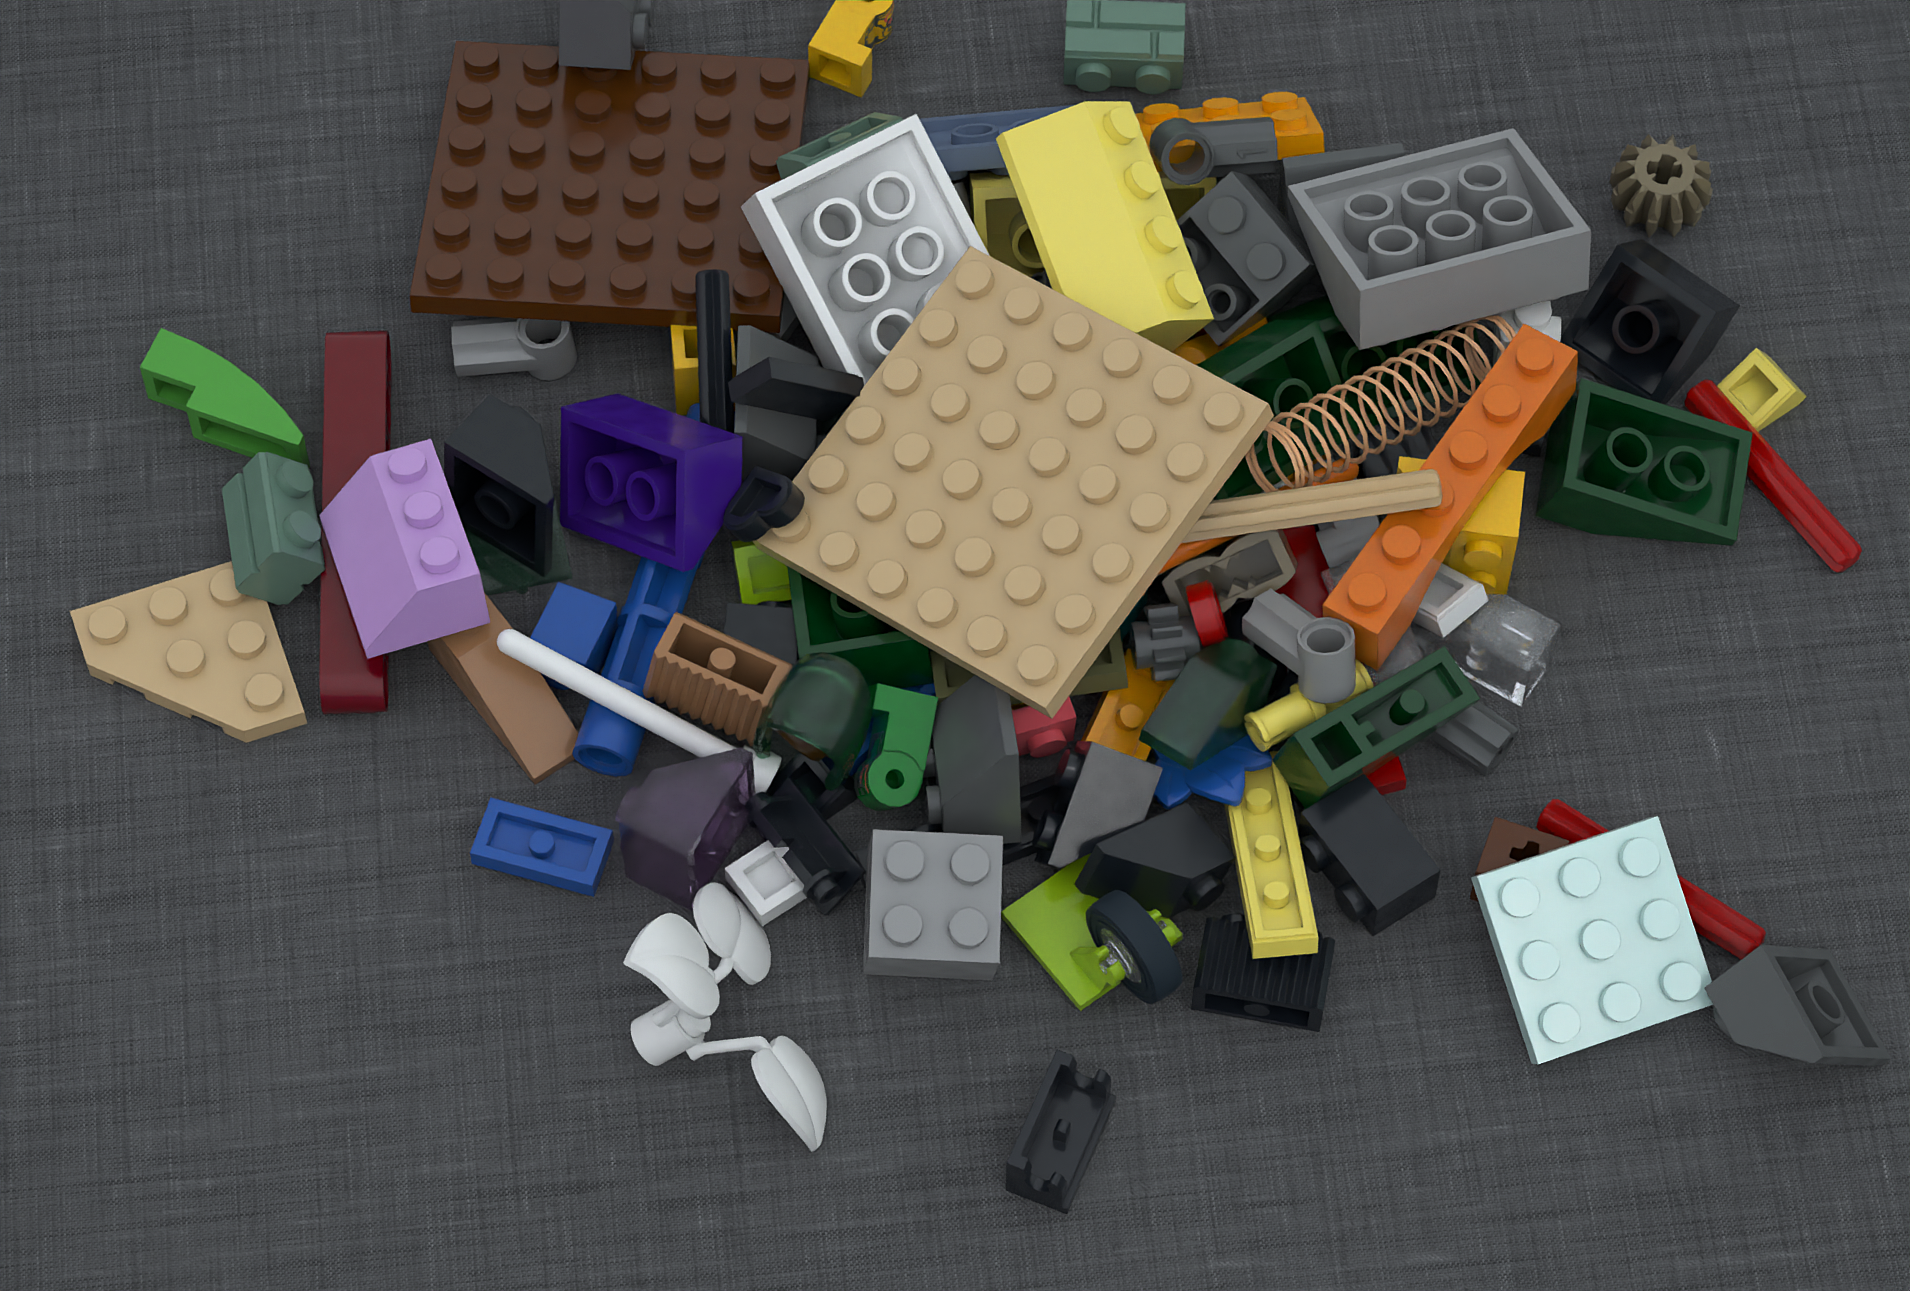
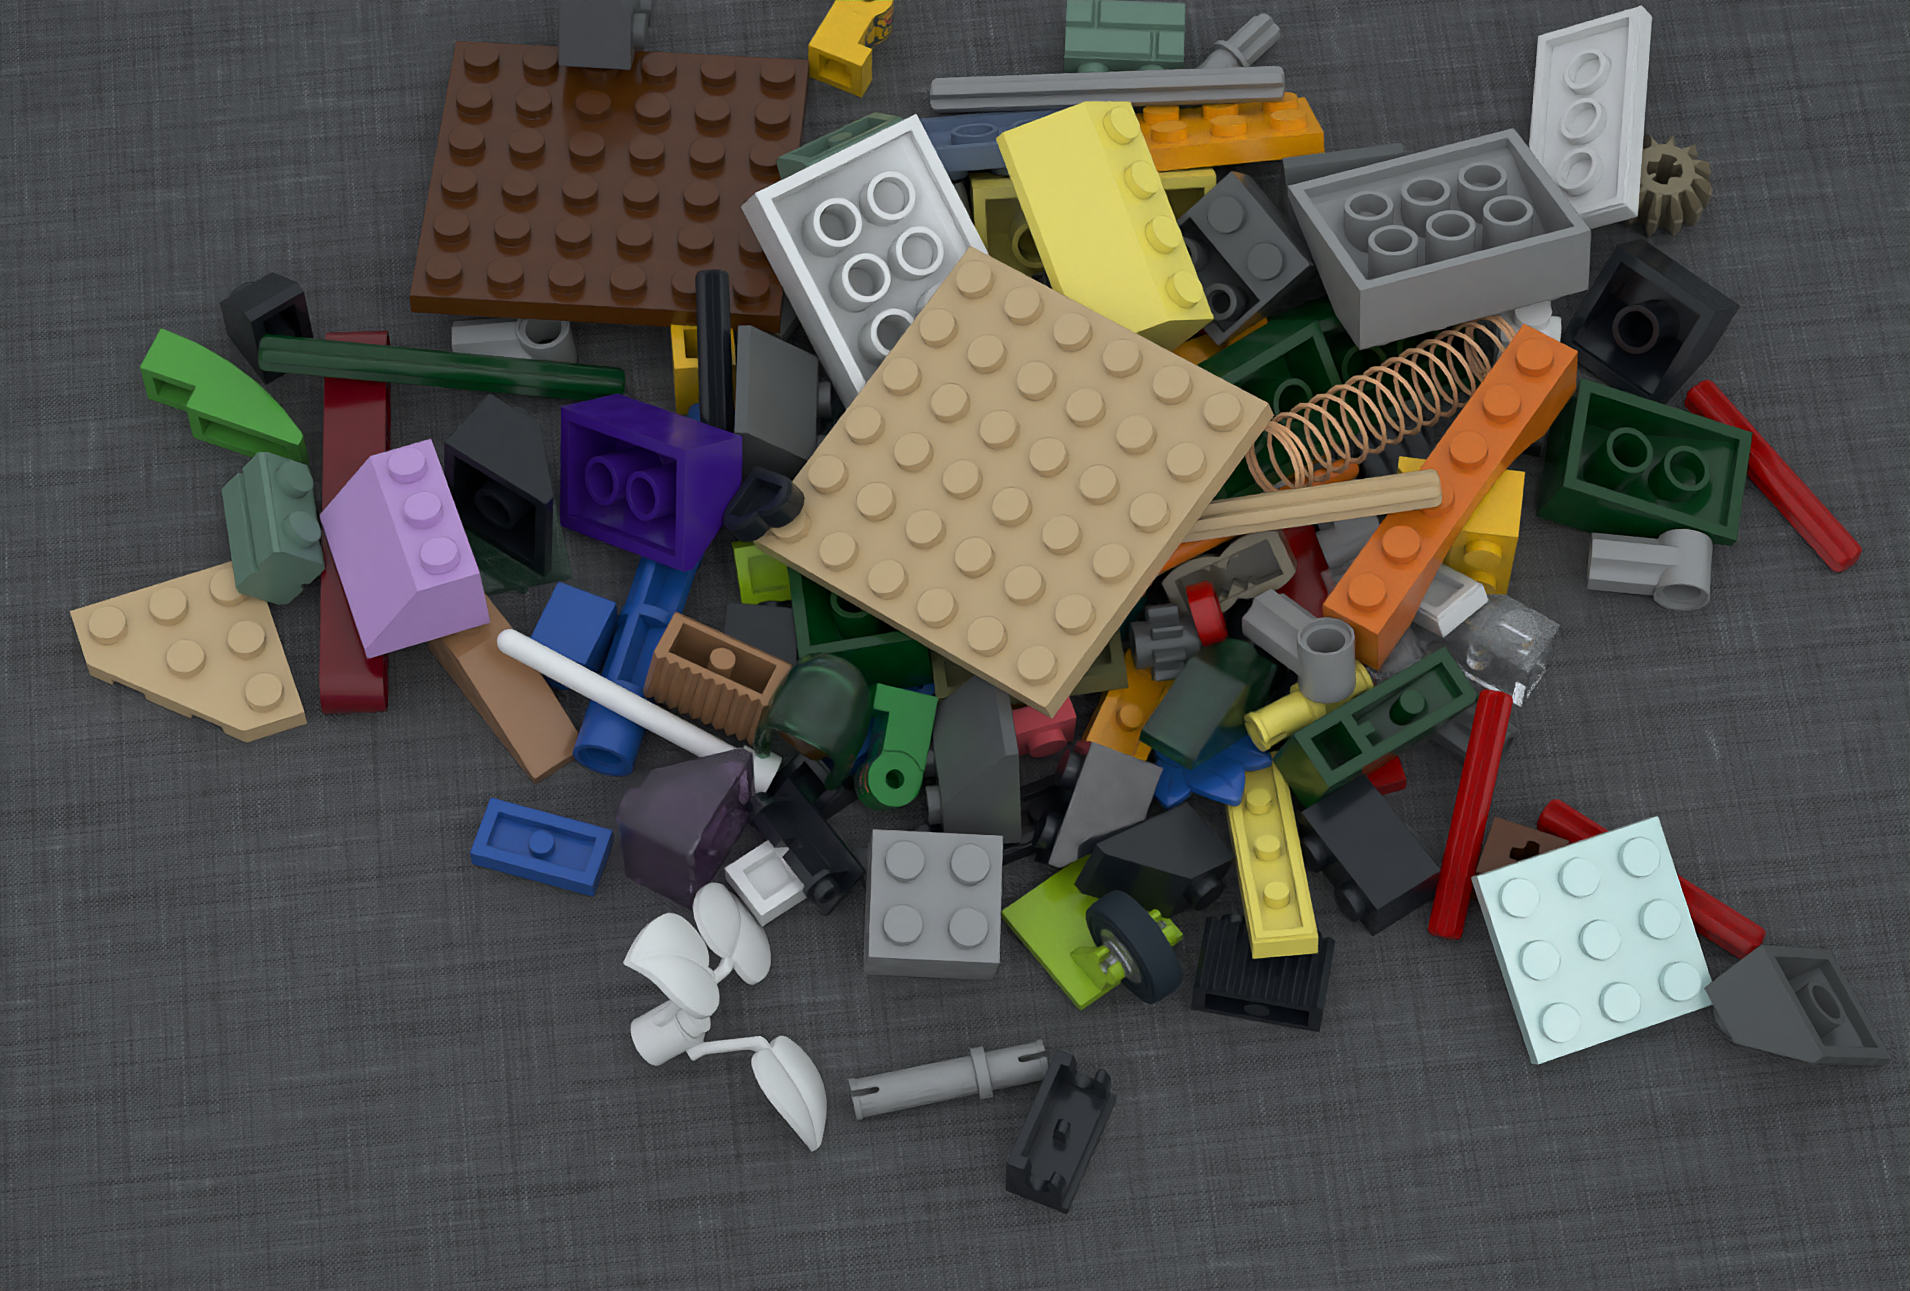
(265, 307): none -> black slope
(438, 368): none -> dark green axle
(795, 388): black tile -> none
(949, 1079): none -> light grey pin
(1137, 87): none -> light grey axle
(1219, 148): dark grey piece -> none
(1244, 46): none -> light grey axle
(1470, 814): none -> red axle
(1593, 112): none -> white tile
(1669, 568): none -> light grey piece
(1761, 390): light yellow slope -> none

